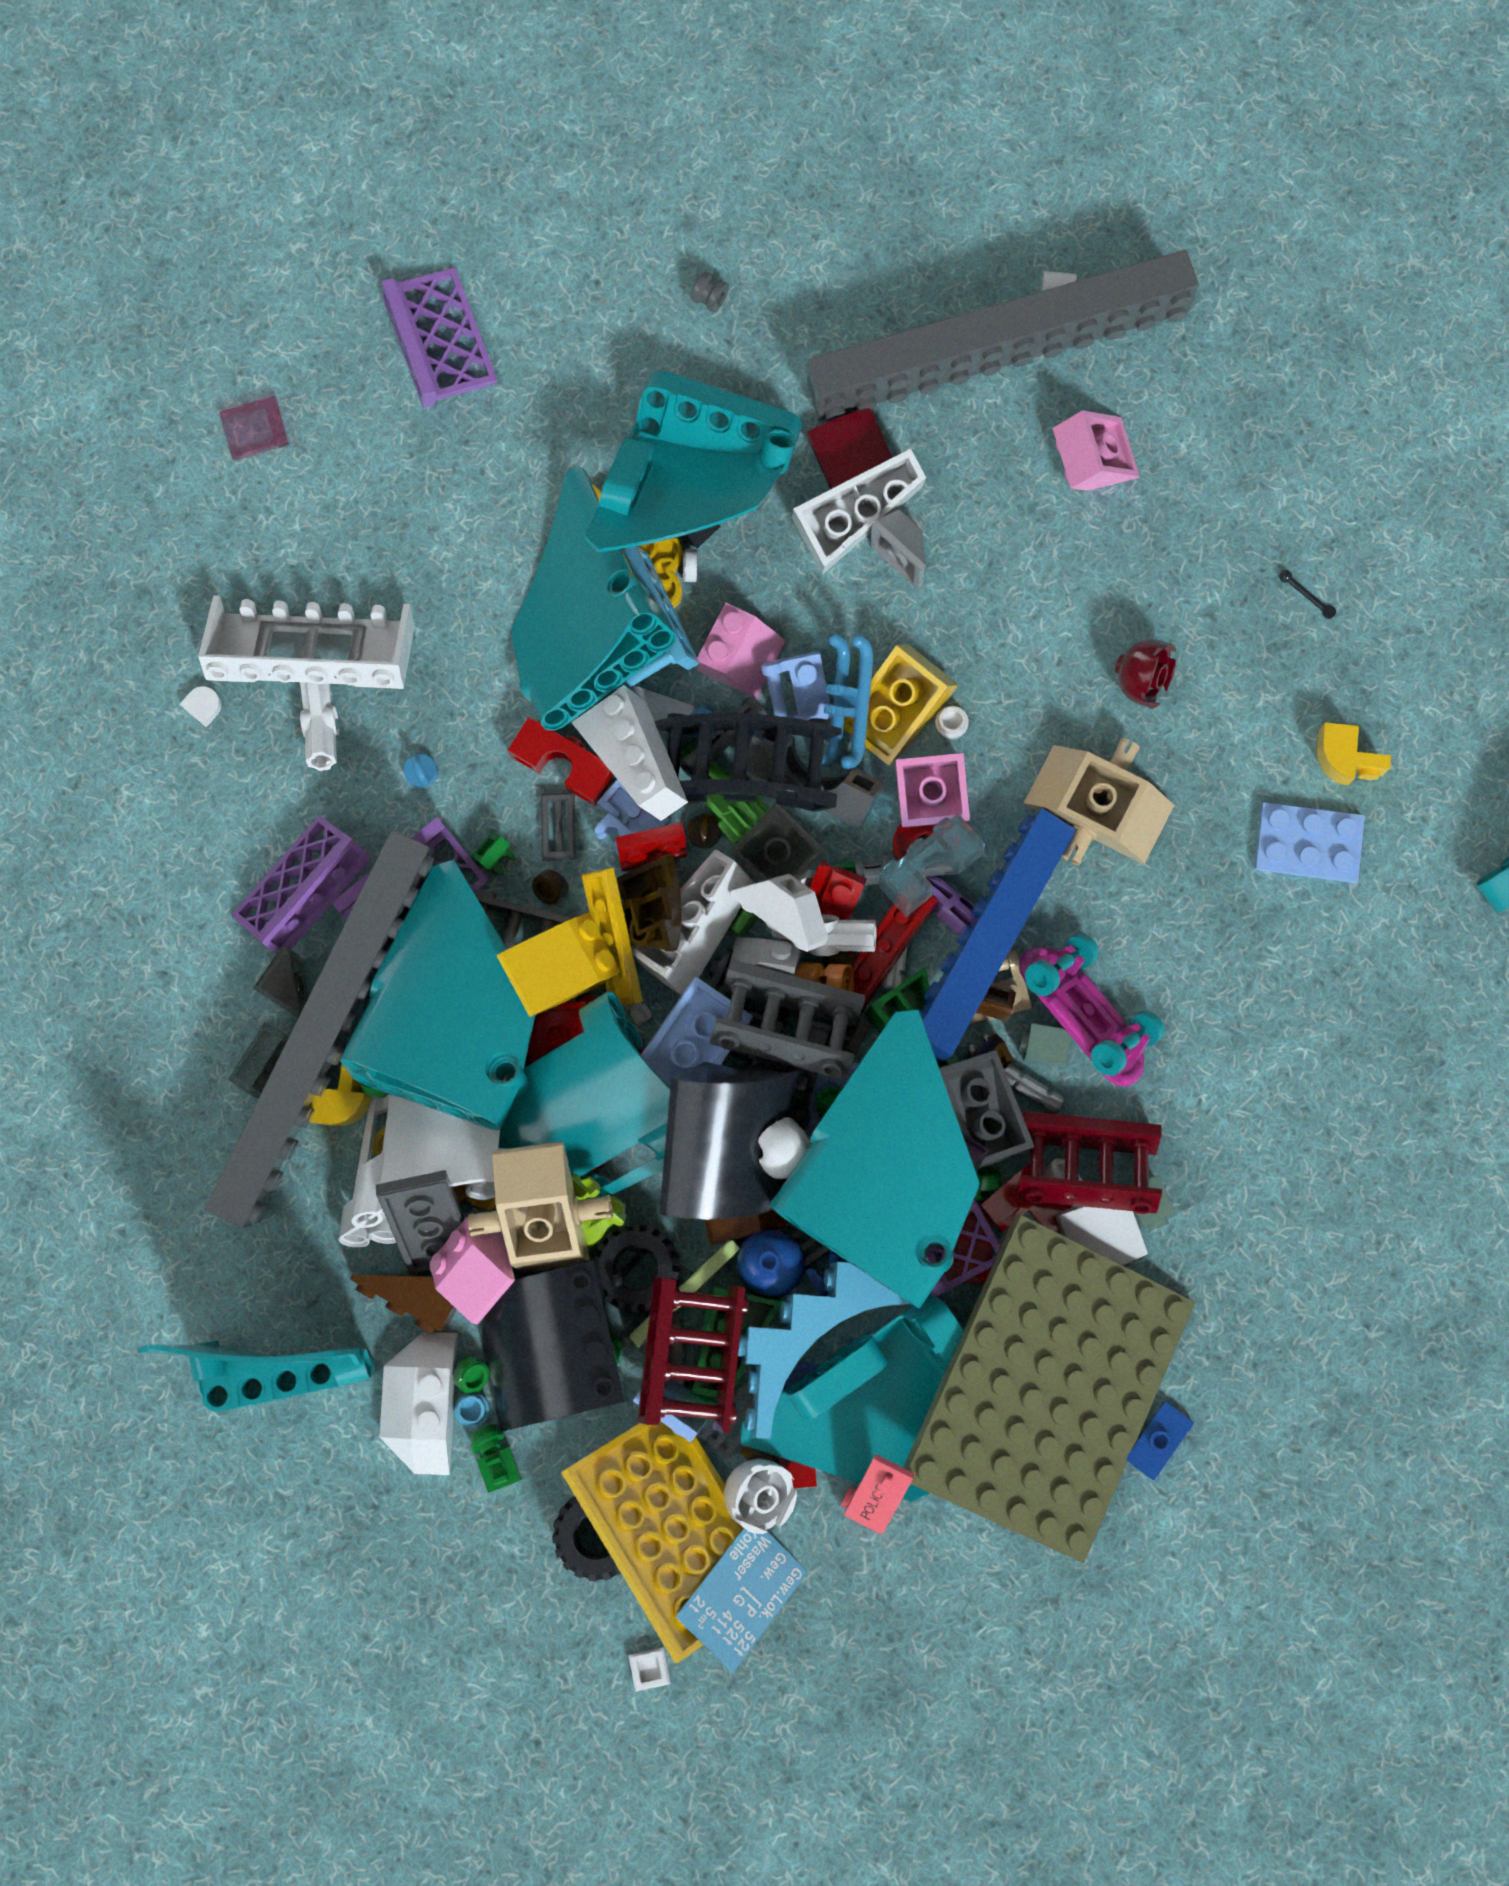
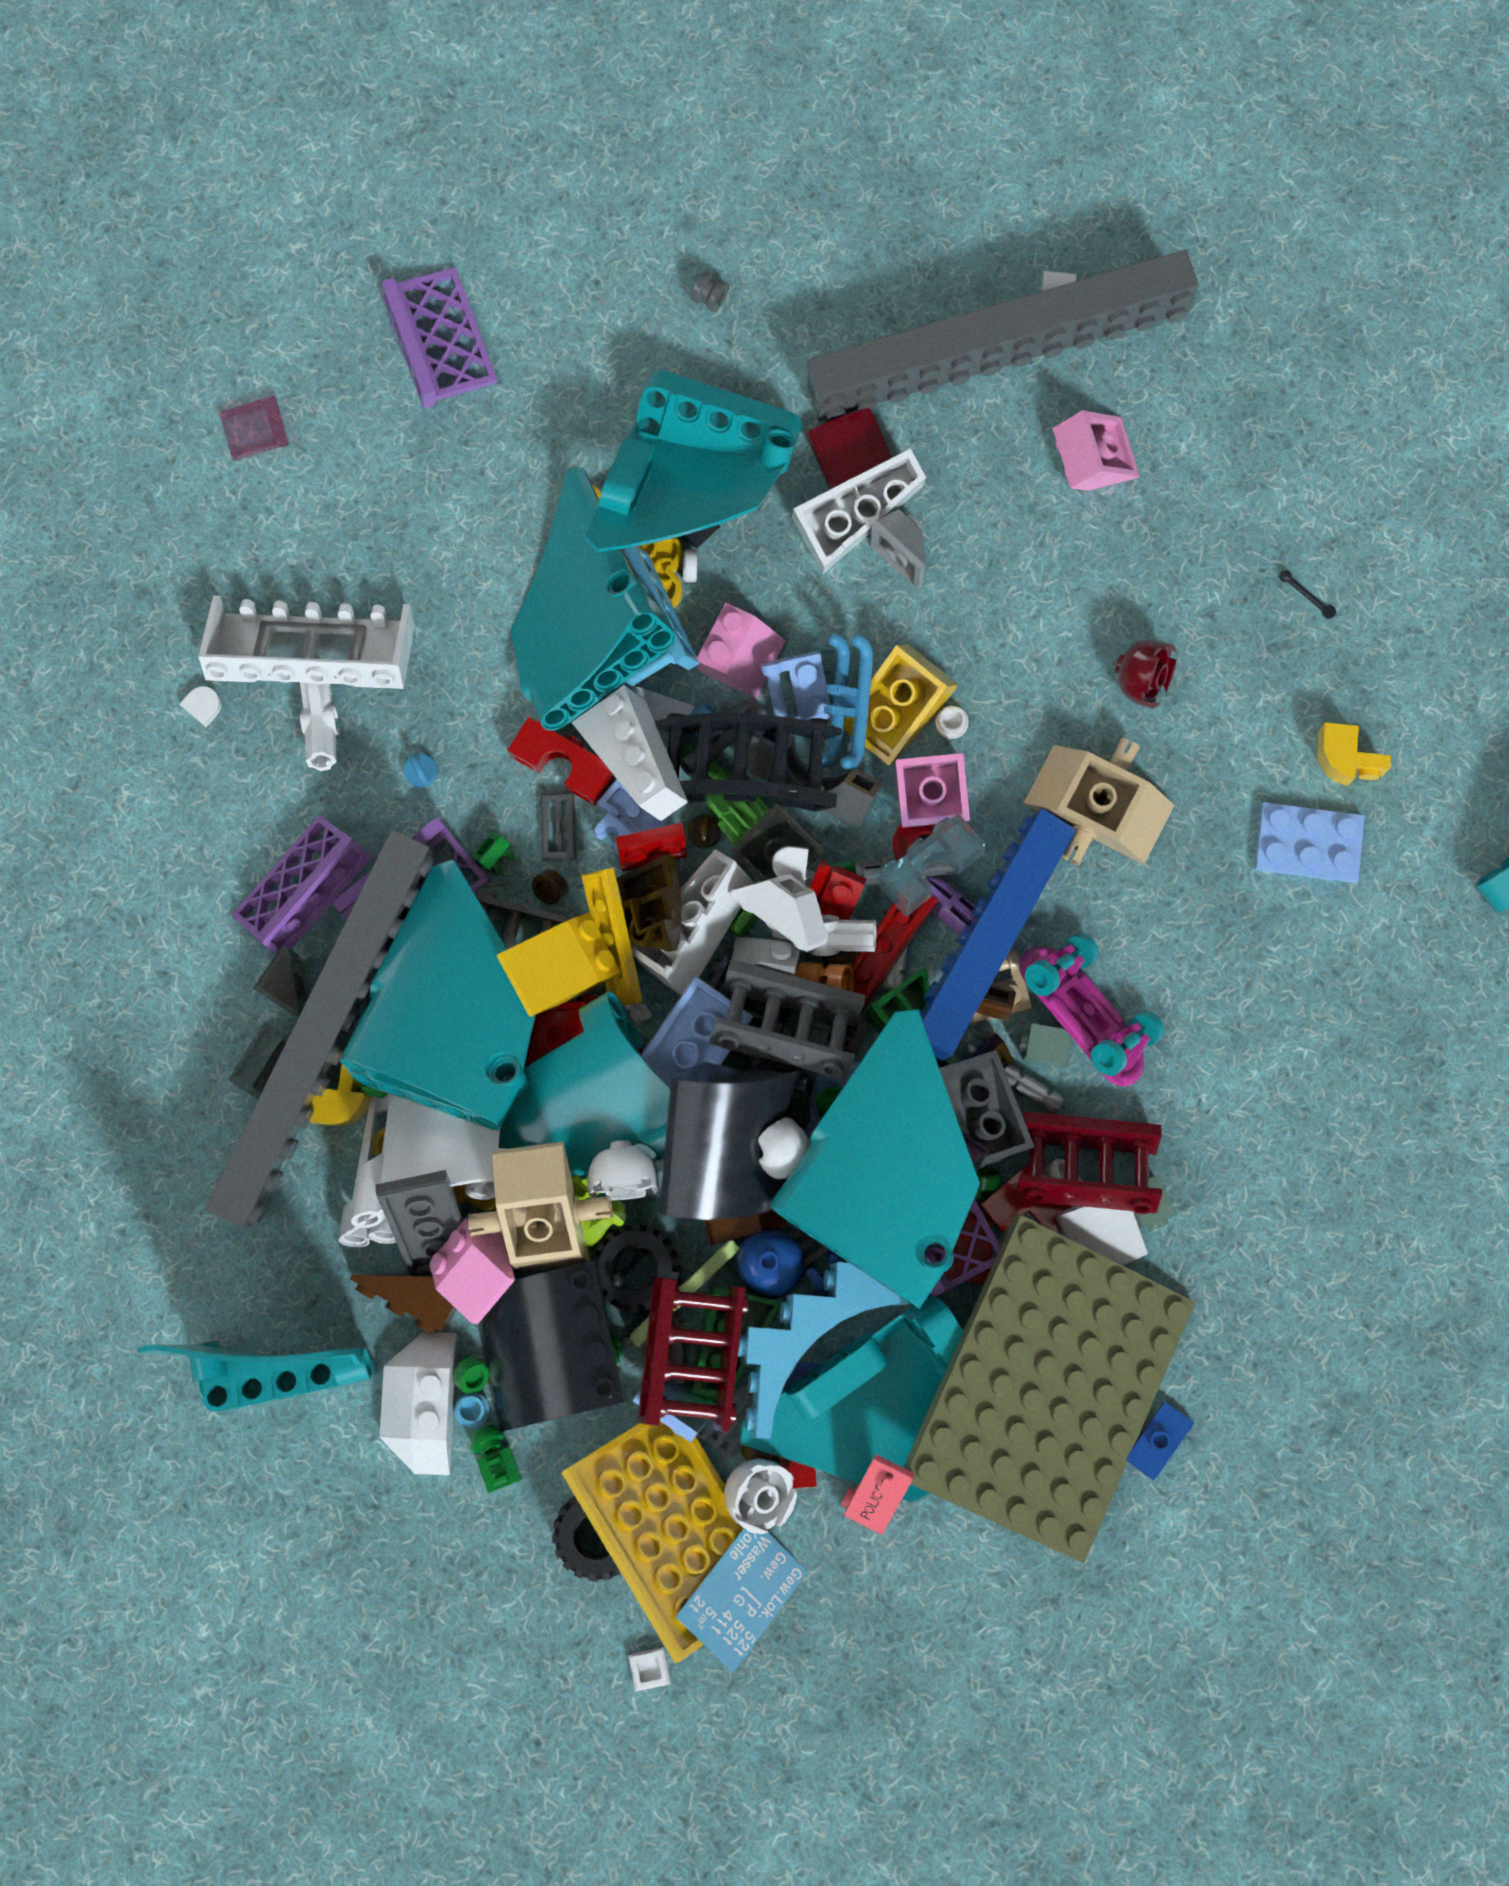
(622, 1172): none -> white cylinder
(791, 861): none -> white tile

